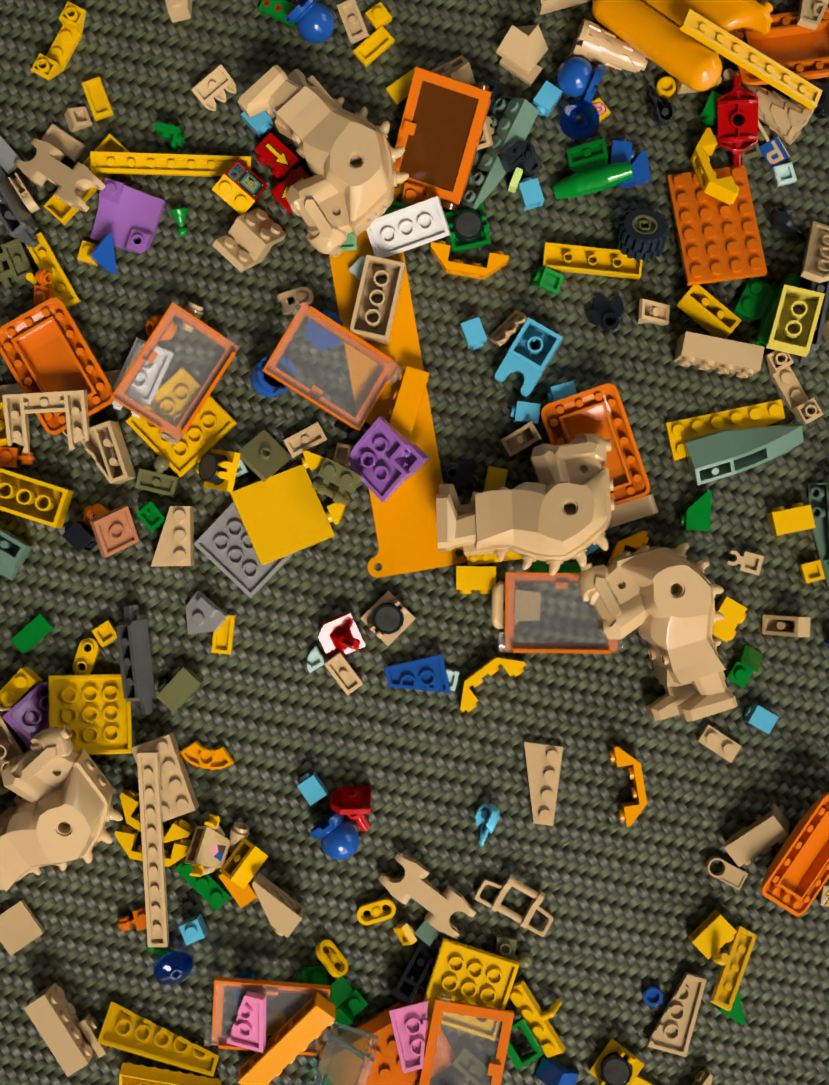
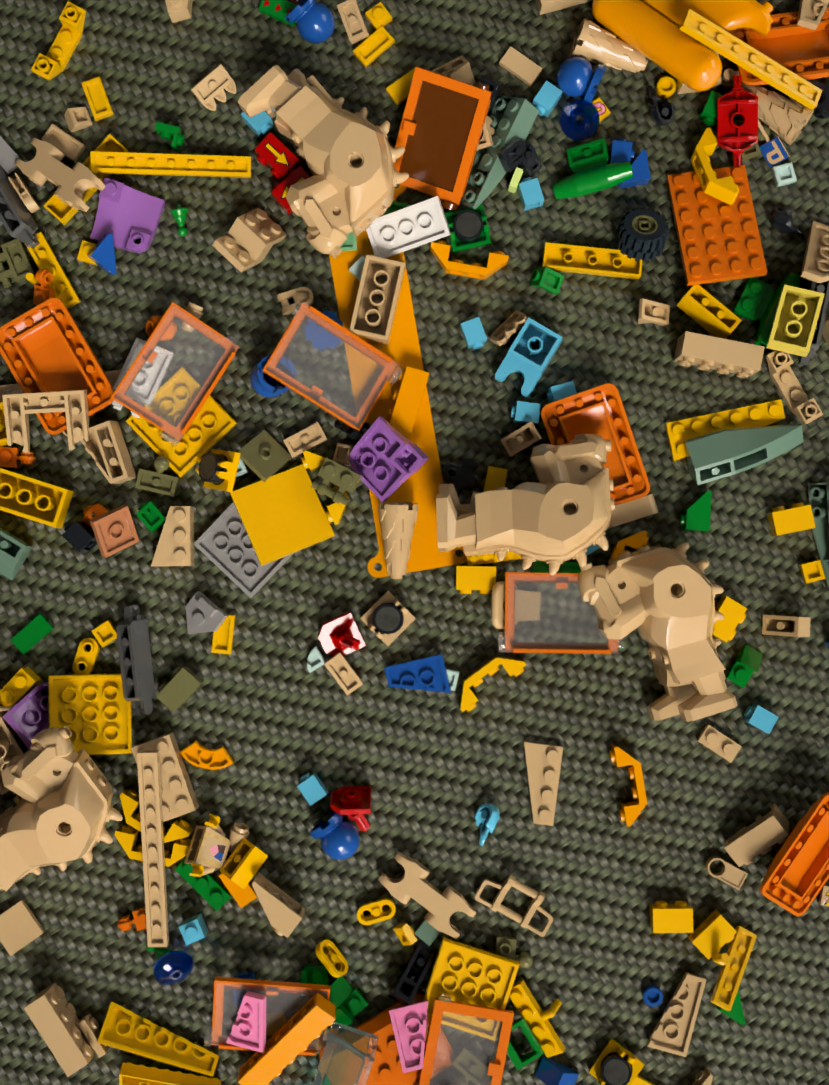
(239, 187): slope -> none
(397, 532): none -> tan cone
(414, 193): orange plate -> none
(523, 47): tan slope -> none
(605, 310): black plate -> none
(671, 917): none -> yellow brick
(748, 562): tan plate -> none

